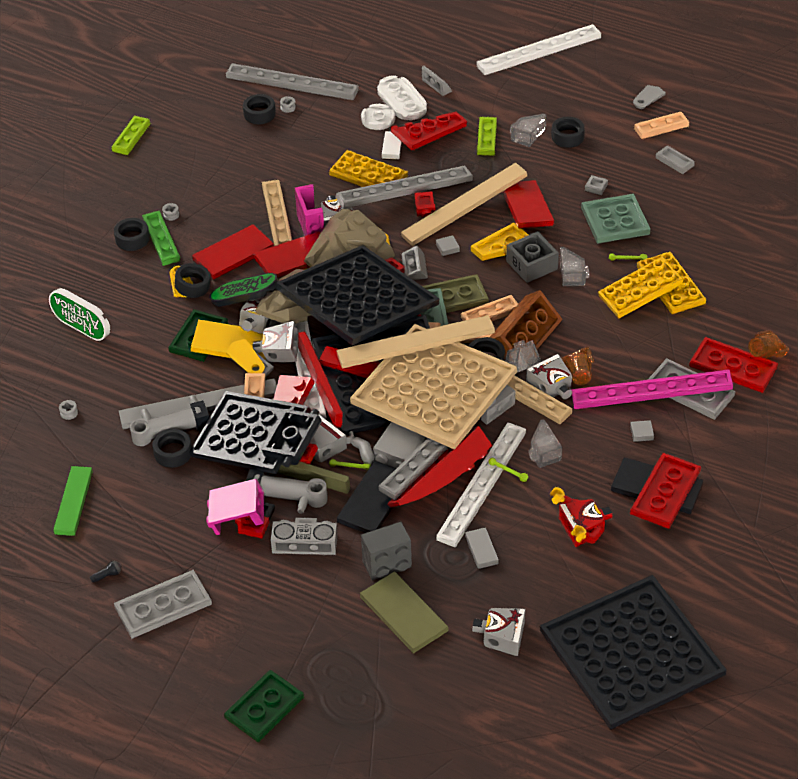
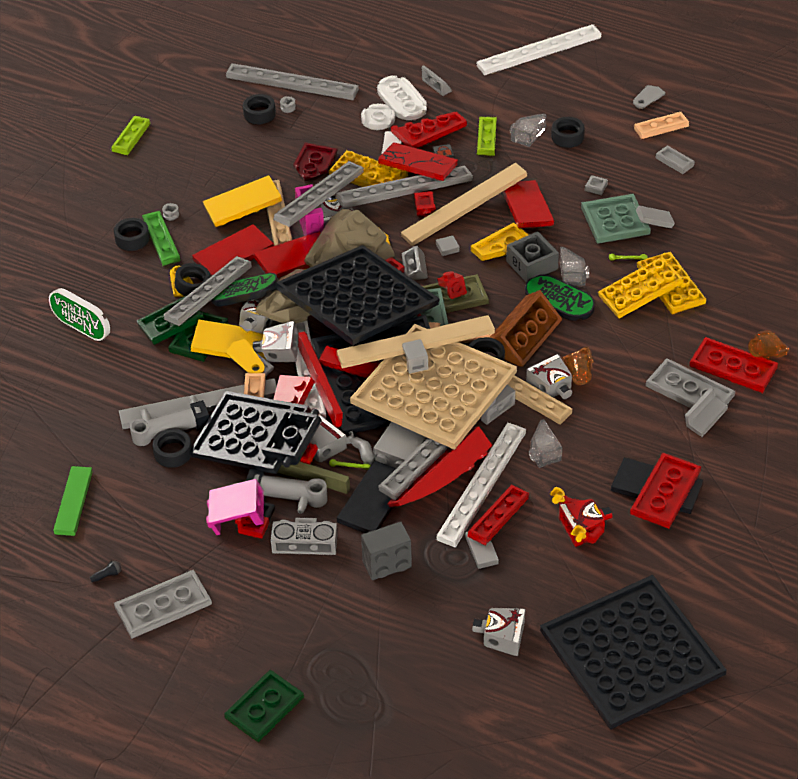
(71, 414): light grey bush -> none
(159, 329): none -> dark green tile
(207, 291): none -> light grey tile
(242, 201): none -> yellow tile
(314, 160): none -> dark red tile
(318, 194): none -> light grey tile
(404, 612): olive tile -> none
(415, 356): none -> light grey panel
(417, 161): none -> red tile
(444, 150): none -> tile
(453, 283): none -> red bracket
(496, 309): light nougat tile -> none
(498, 515): none -> red tile
(523, 355): clear slope -> none
(523, 477): lime hinge -> none
(566, 299): none -> tile
(642, 431): light grey tile -> none
(652, 389): dark pink tile -> none
(655, 216): none -> light grey tile
(705, 413): none -> light grey panel

